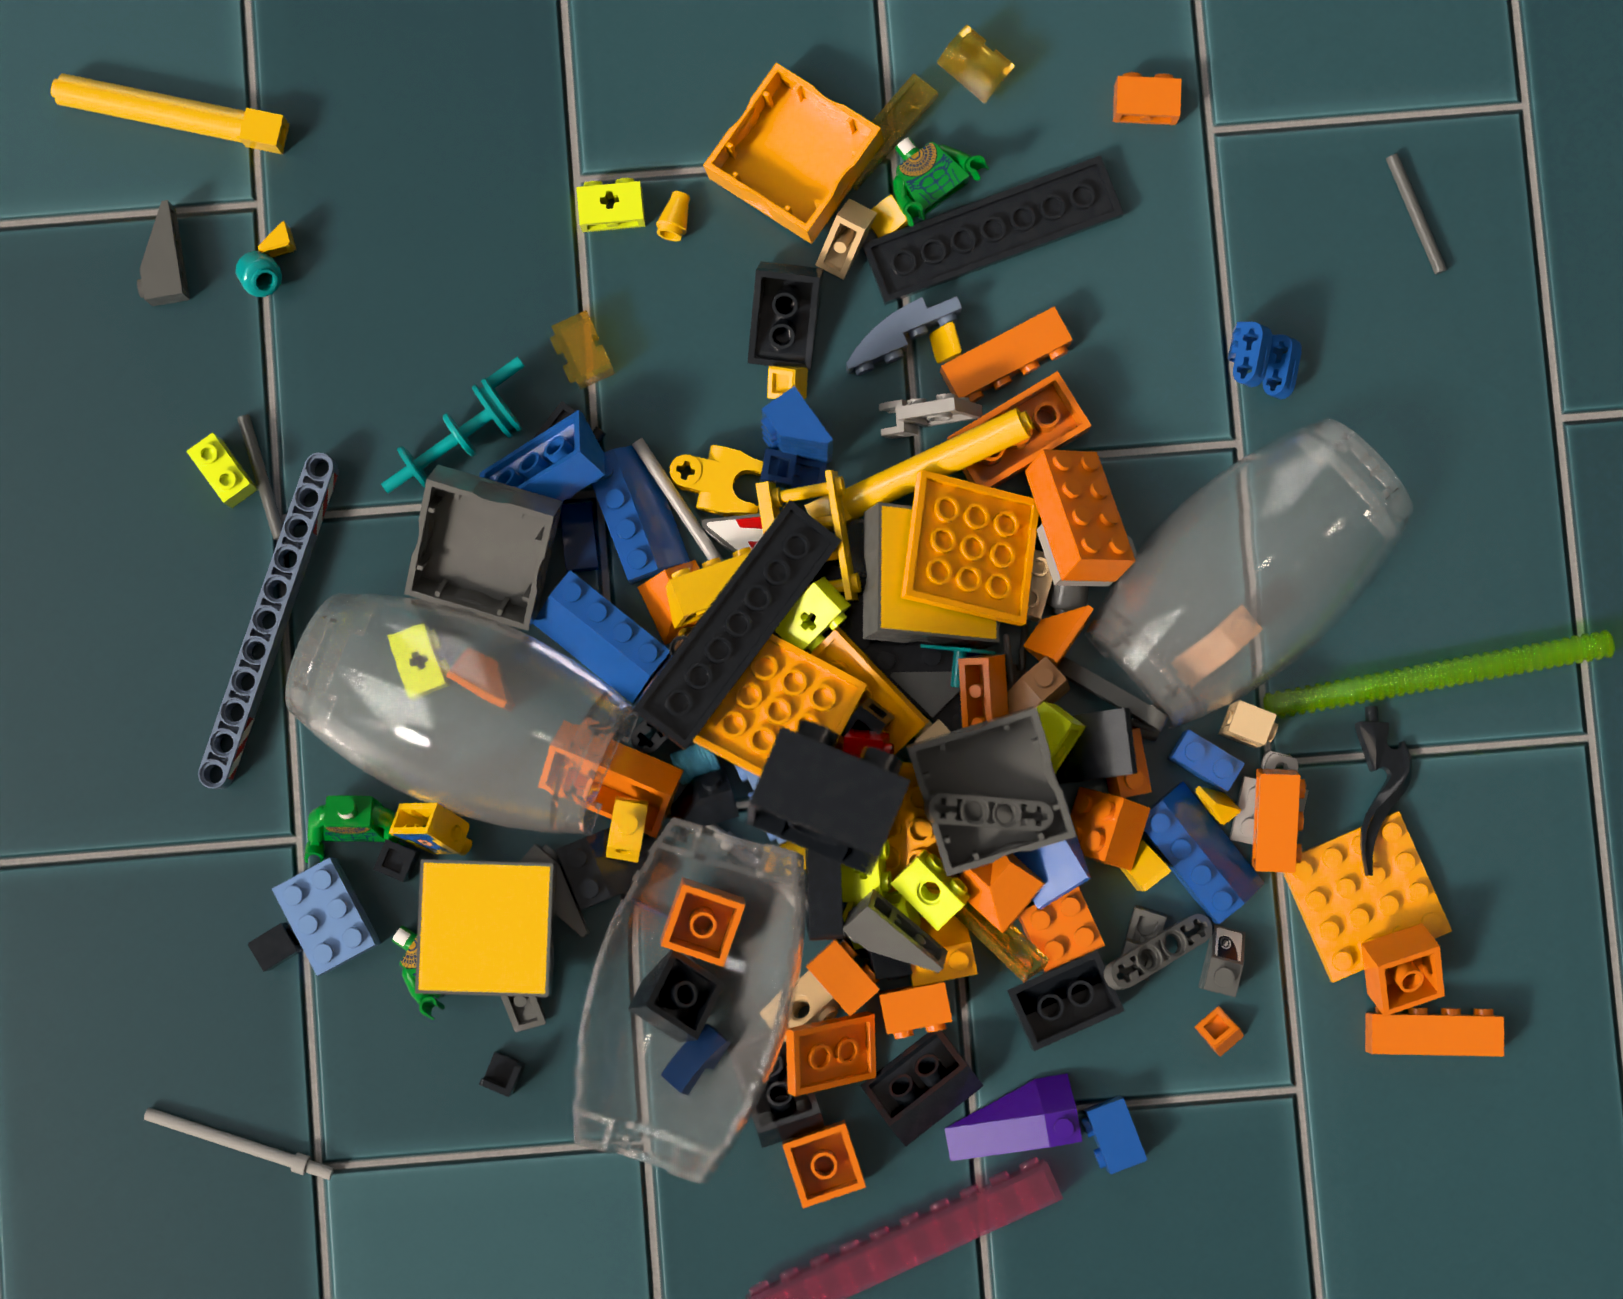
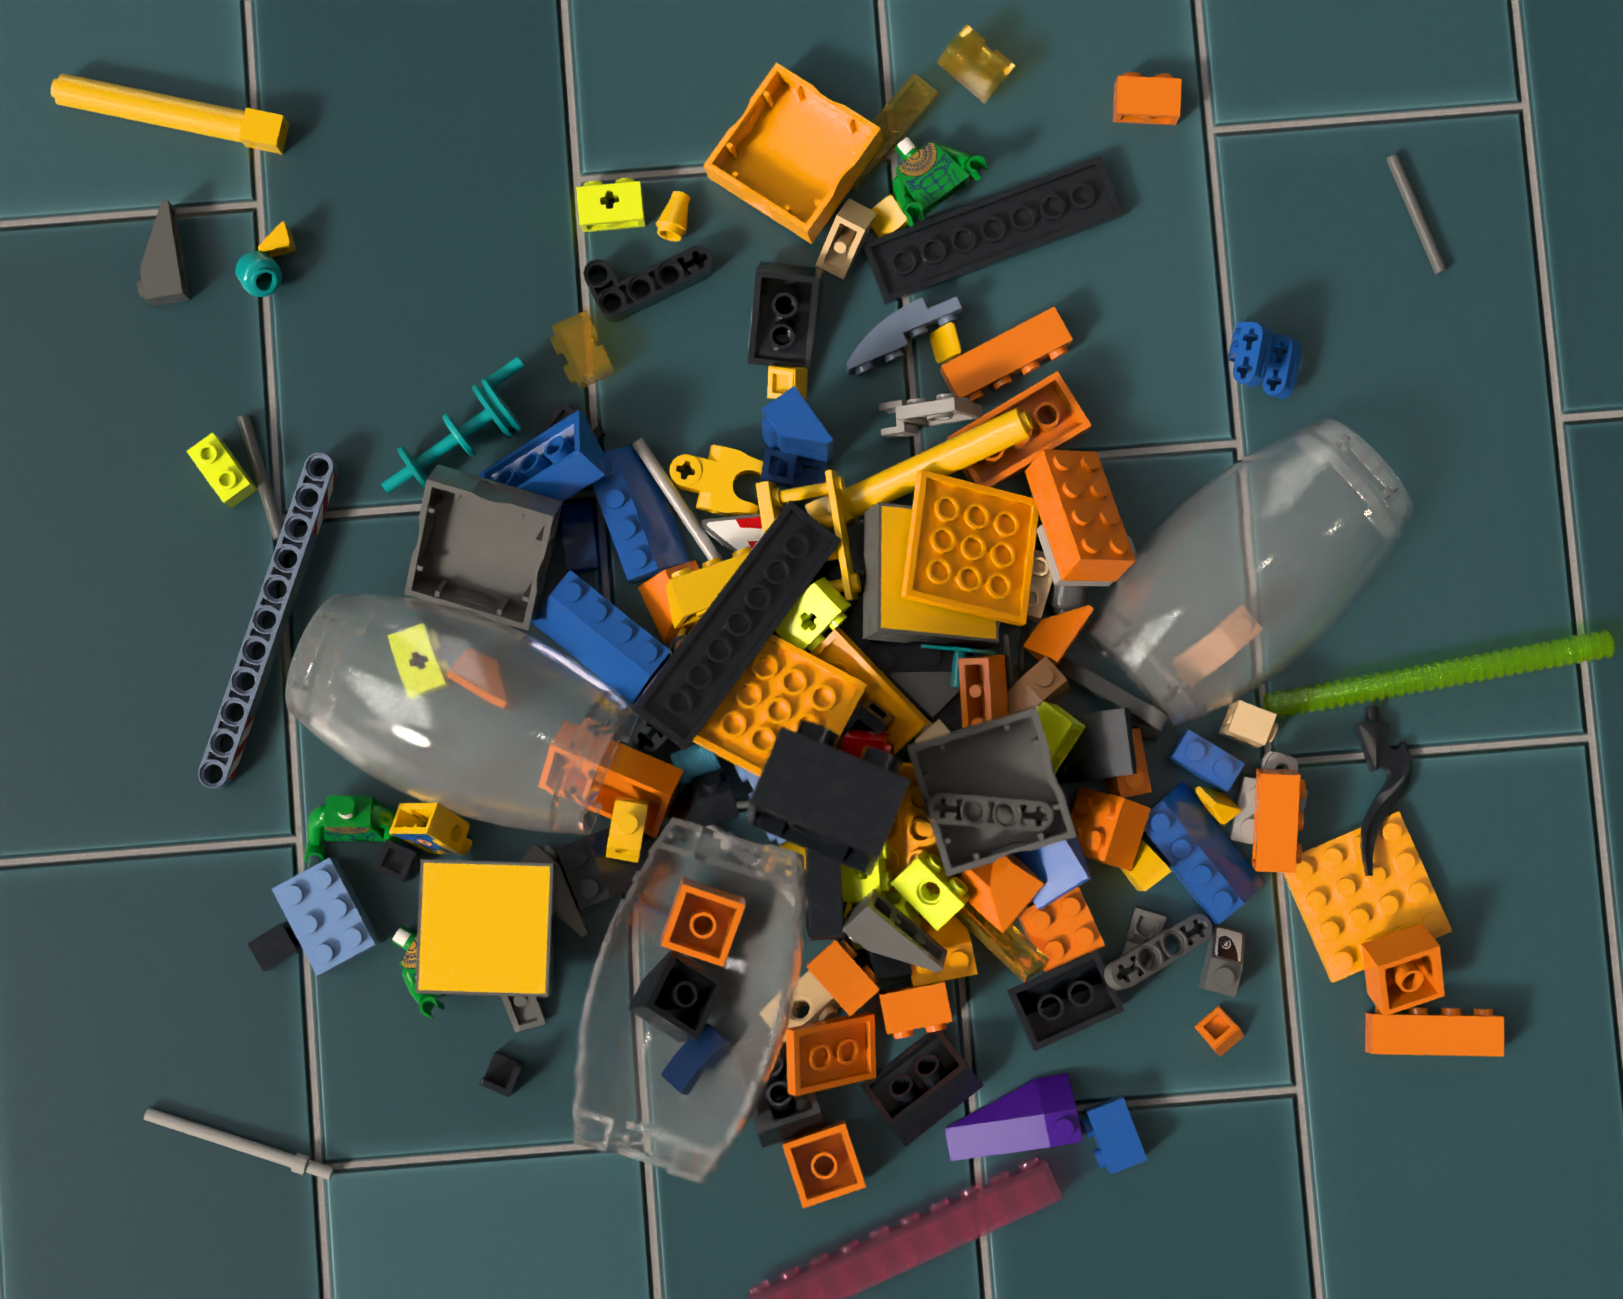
(651, 277): none -> black beam

